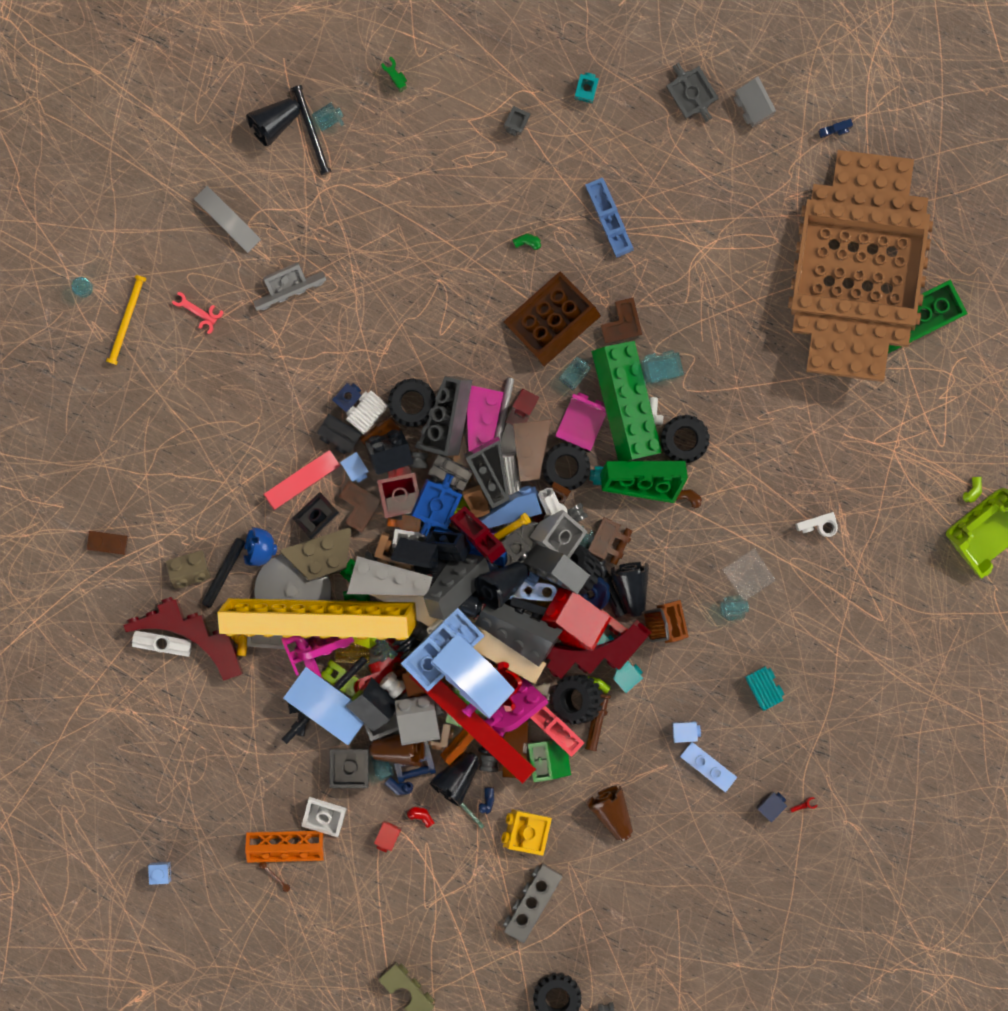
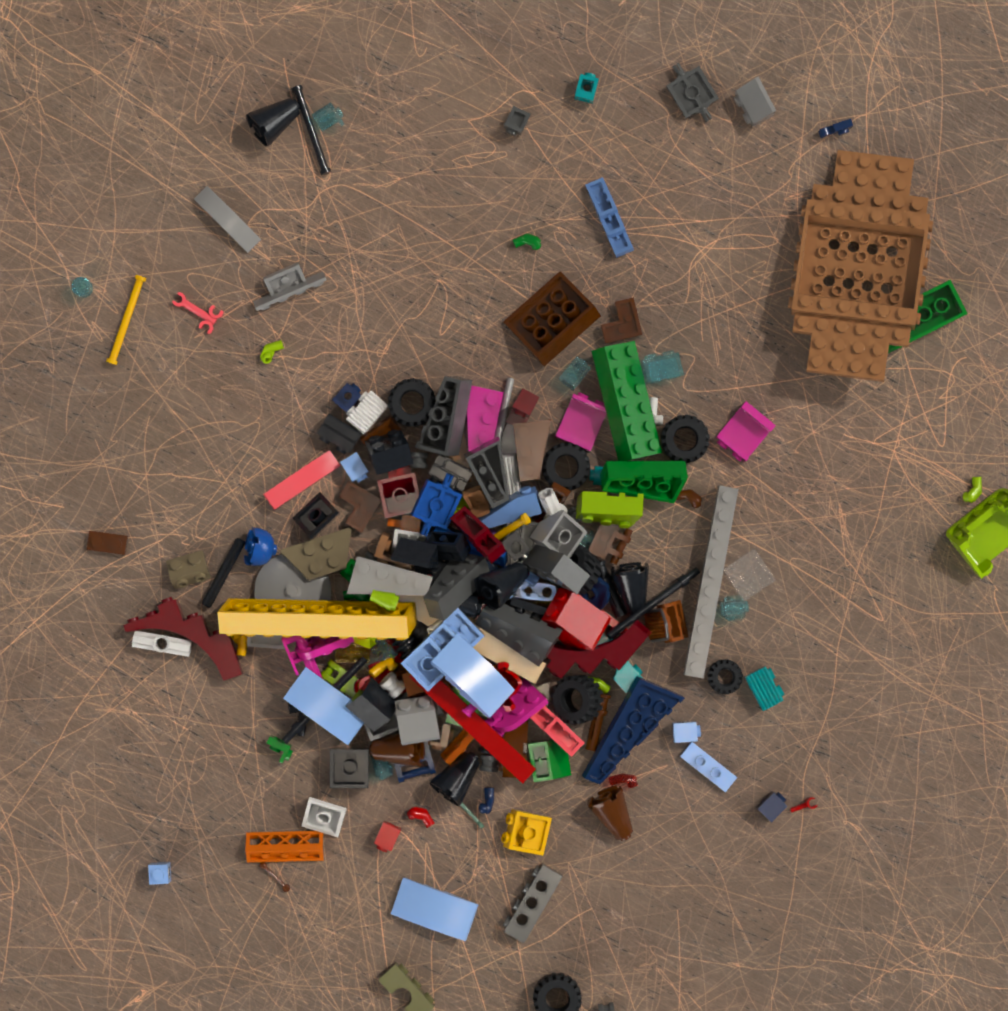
(269, 350): none -> lime arm
(279, 745): none -> green bracket
(383, 665): none -> yellow arm
(385, 599): none -> lime cone
(398, 78): green plate -> none
(399, 788): dark blue arm -> none
(434, 909): none -> light blue slope
(609, 509): none -> lime wedge
(623, 778): none -> clear red arm
(634, 721): none -> dark blue wing
(682, 581): none -> black bar
(710, 581): none -> light grey brick
(713, 676): none -> black tyre
(744, 432): none -> dark pink panel
(807, 526): white plate -> none

